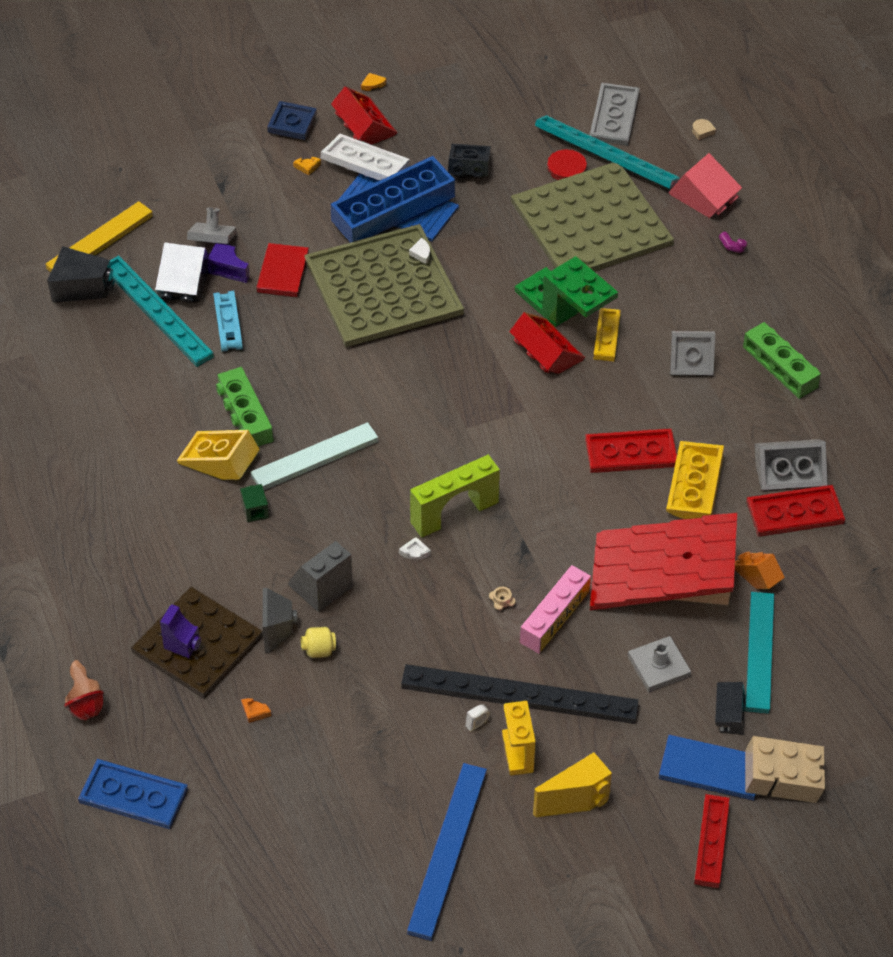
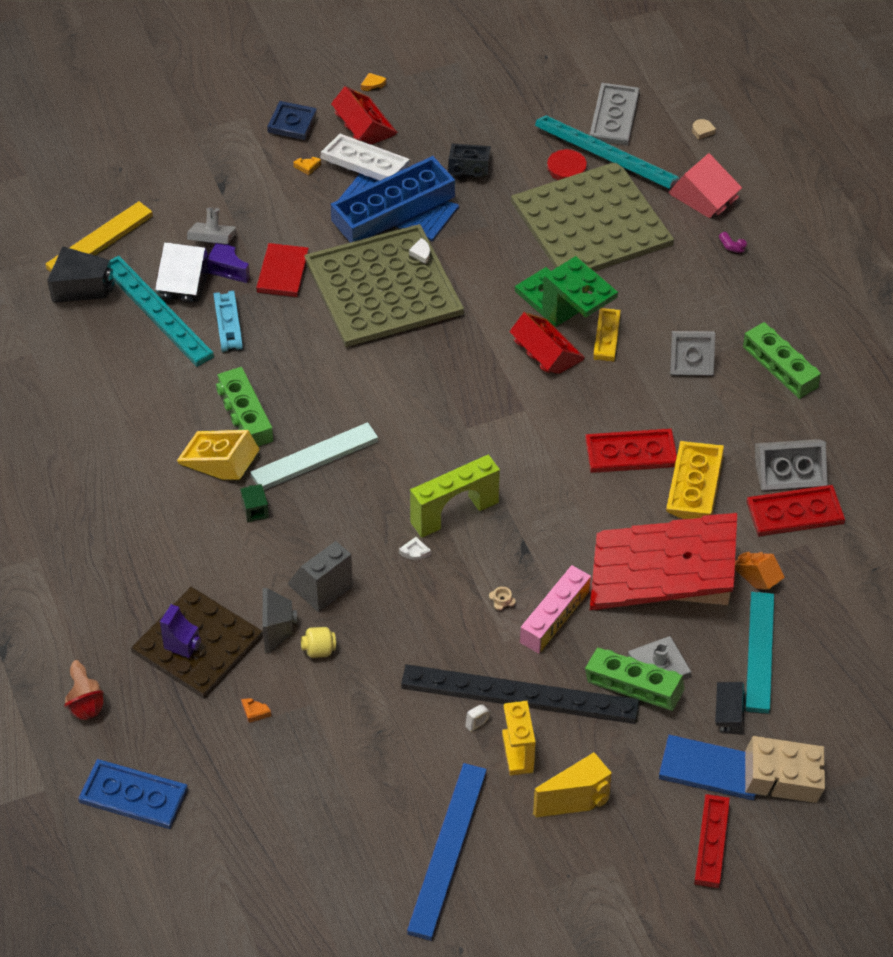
(635, 678): none -> bright green brick

